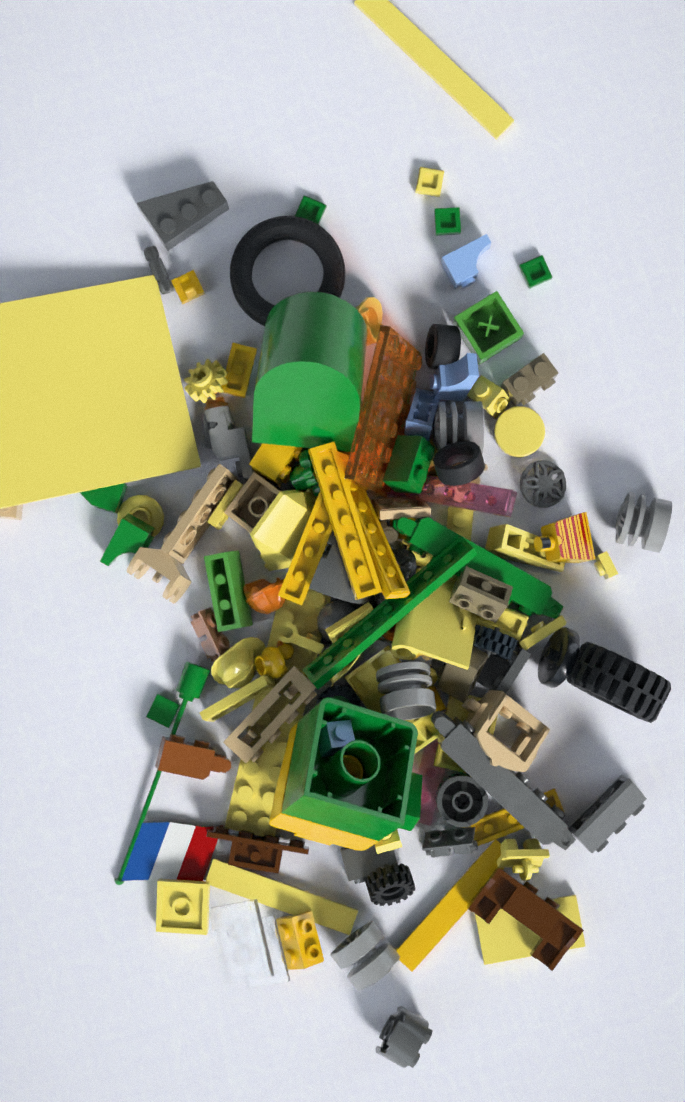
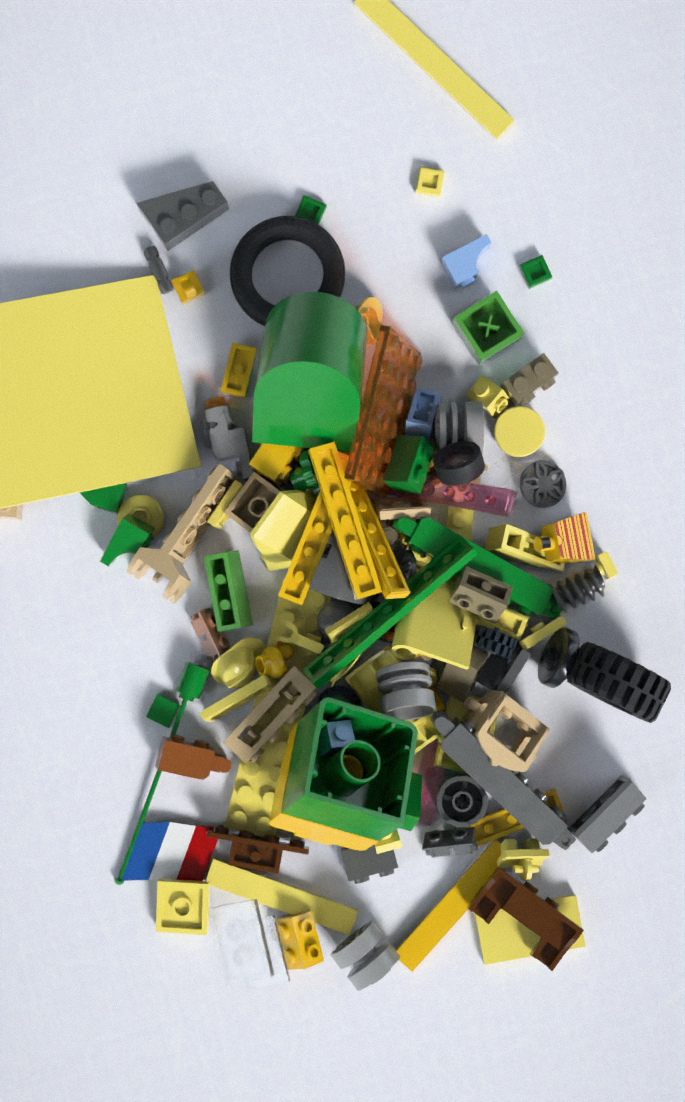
(205, 380): light yellow gear -> none
(263, 595): orange piece -> none
(390, 884): black tyre -> none
(404, 1037): dark grey brick -> none
(442, 345): black tyre -> none
(447, 221): green plate -> none
(455, 379): light blue arch -> none
(578, 589): none -> dark grey piece
(643, 522): light grey wheel -> none

